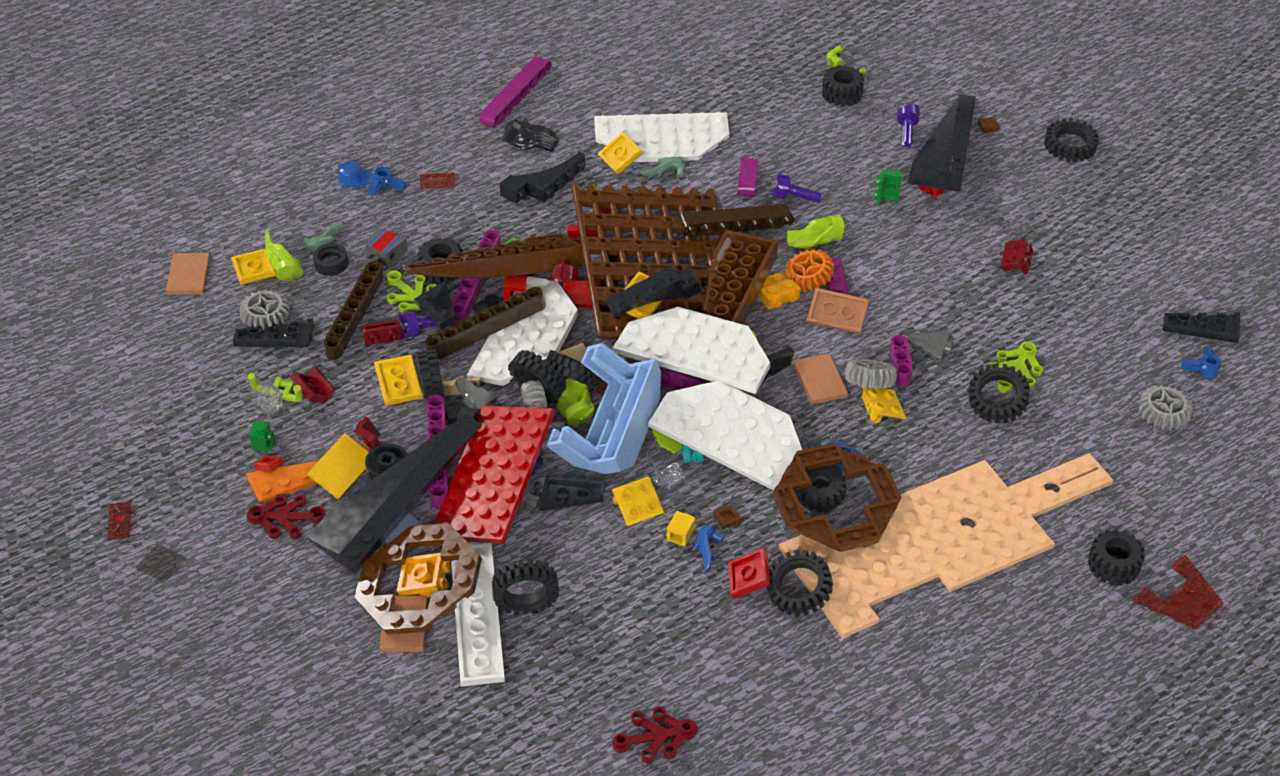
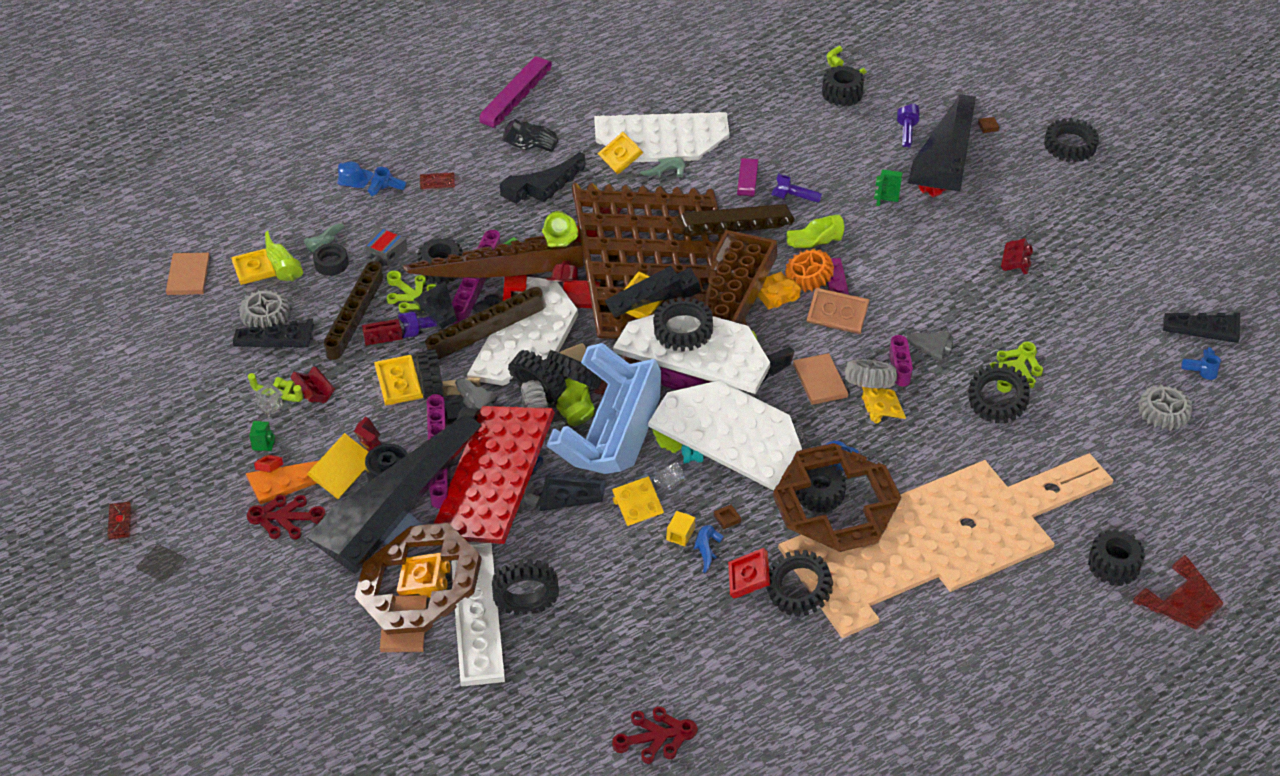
(559, 229): none -> lime hair
(681, 308): none -> black tyre

